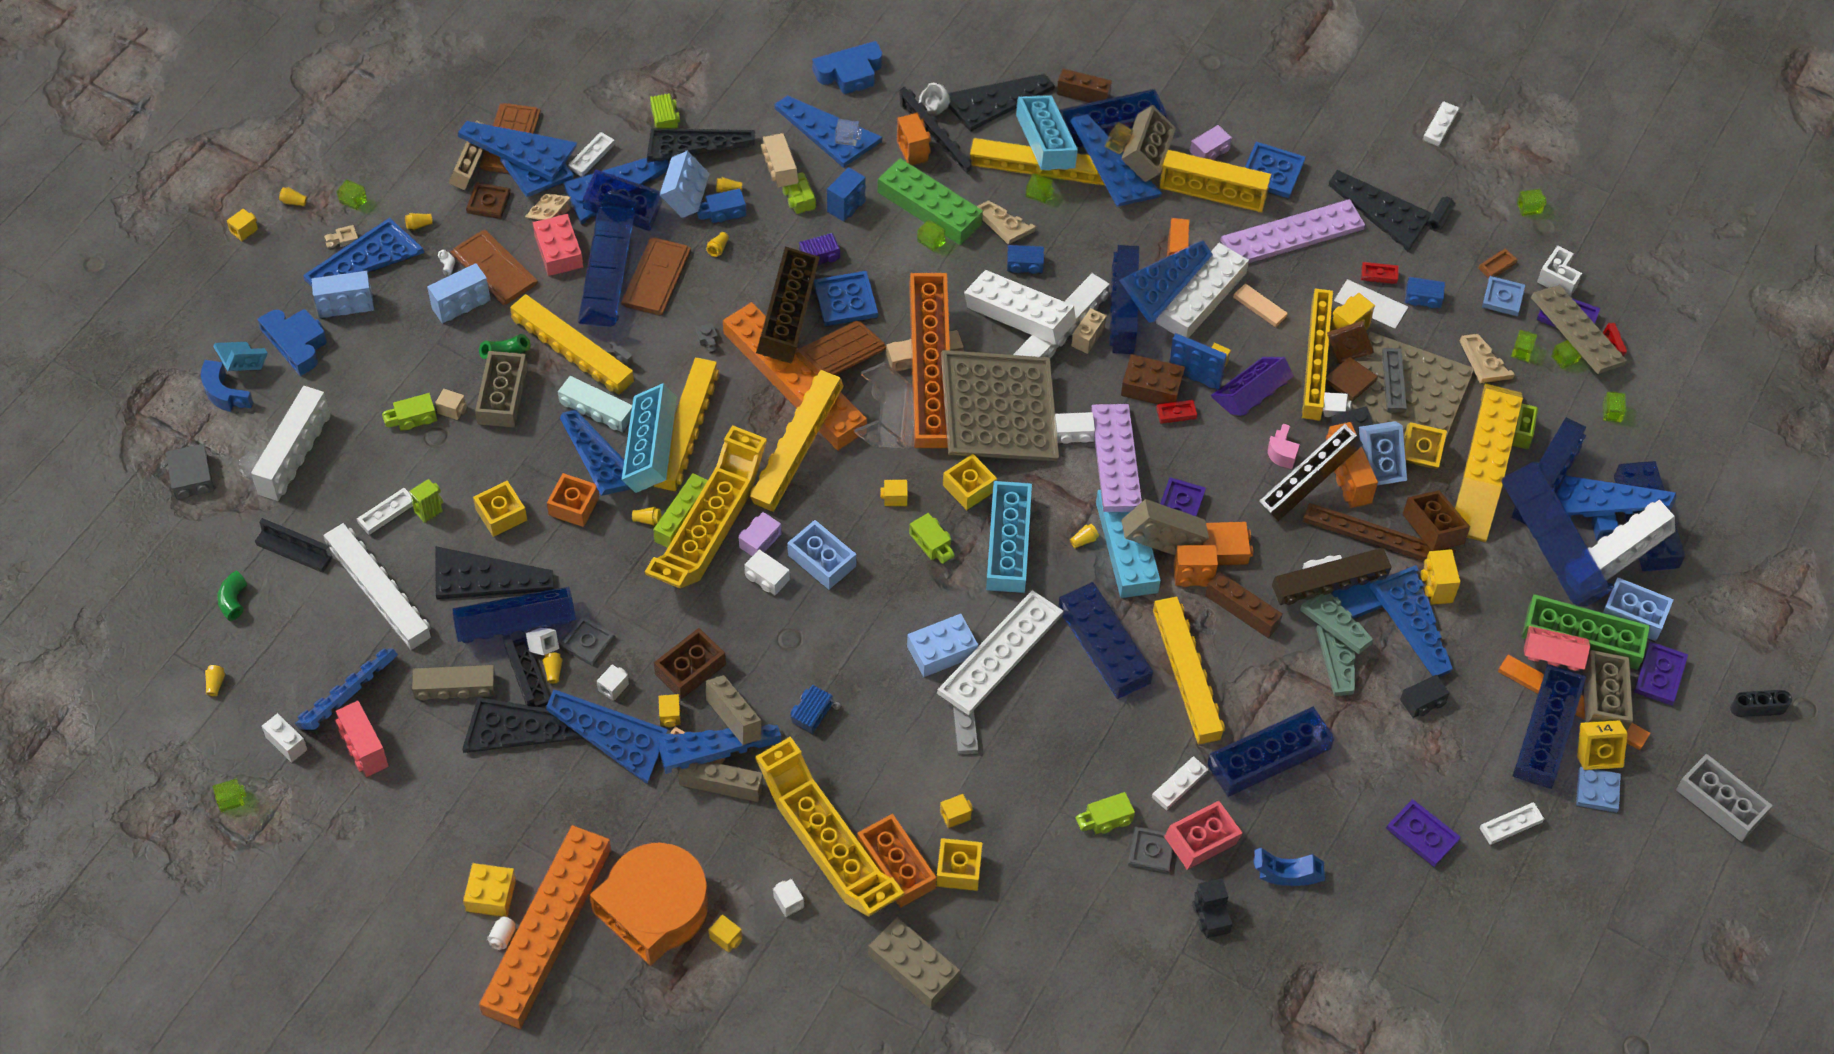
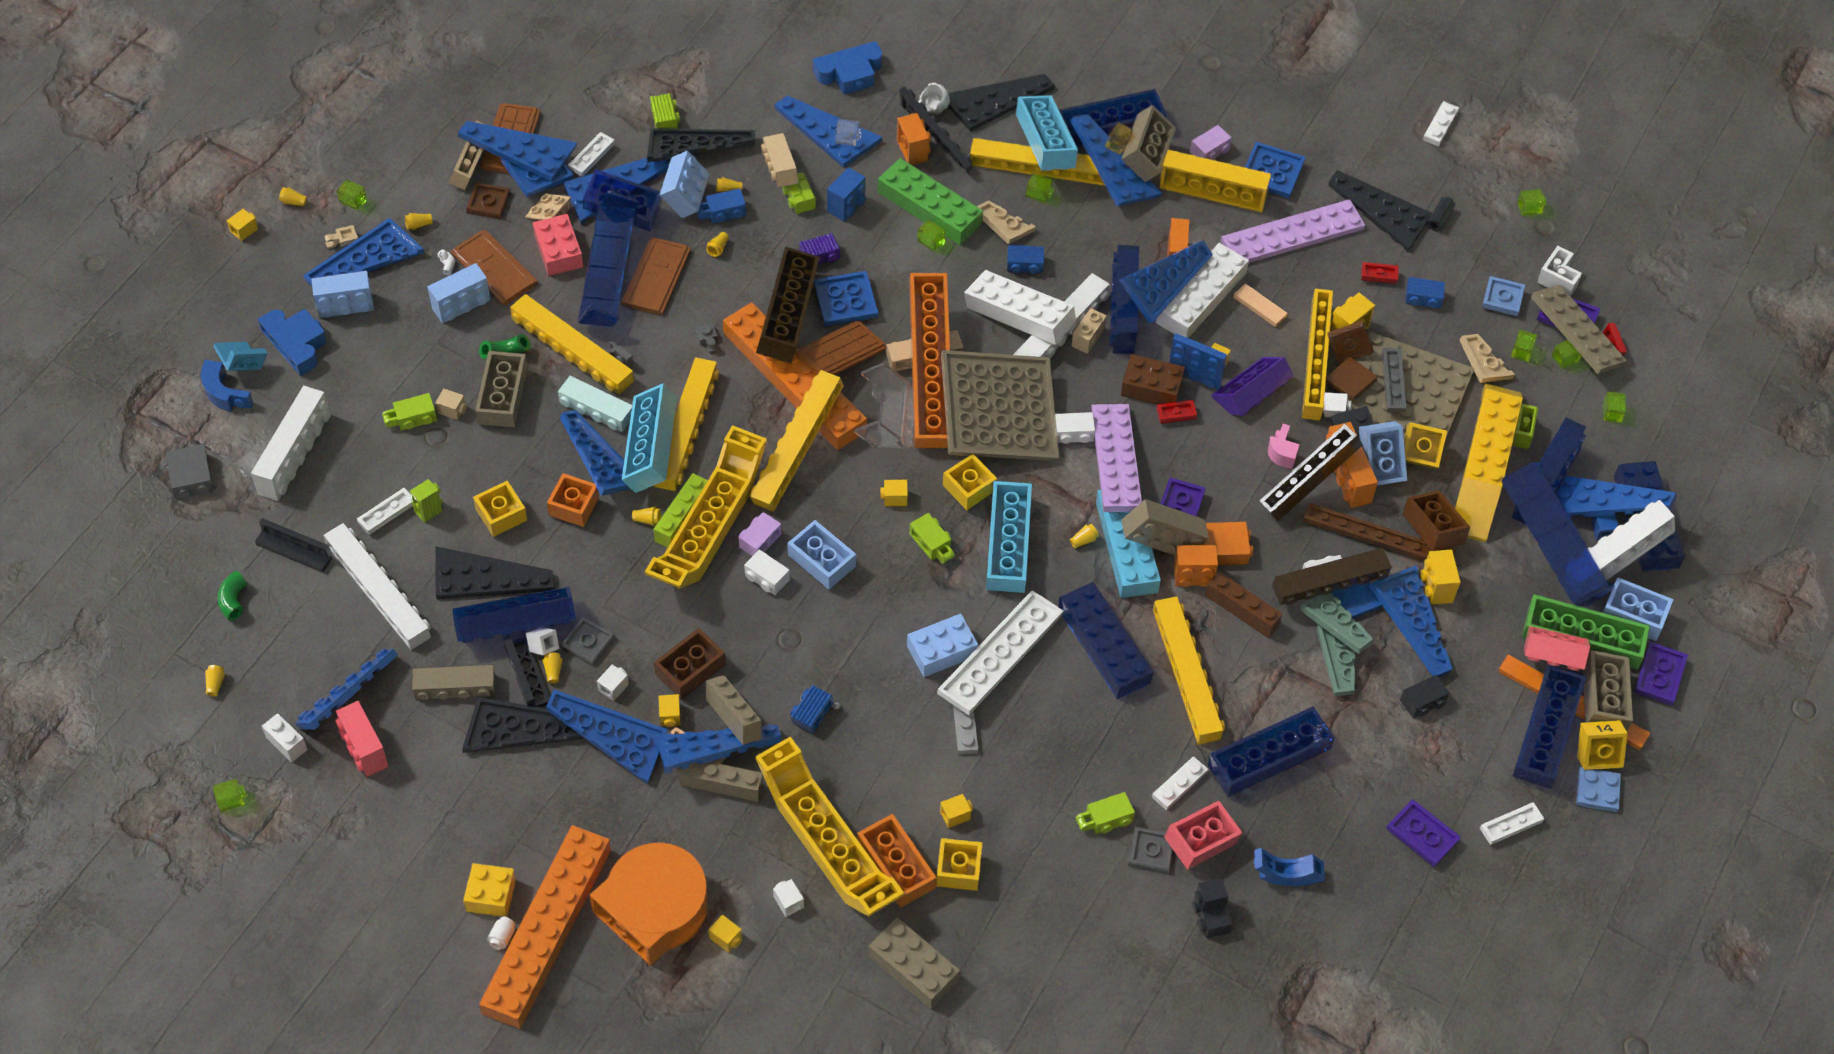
(1083, 86): reddish brown brick -> none
(1385, 309): white sticker -> none
(1498, 263): dark orange tile -> none
(1724, 797): light grey brick -> none
(1768, 698): black beam -> none

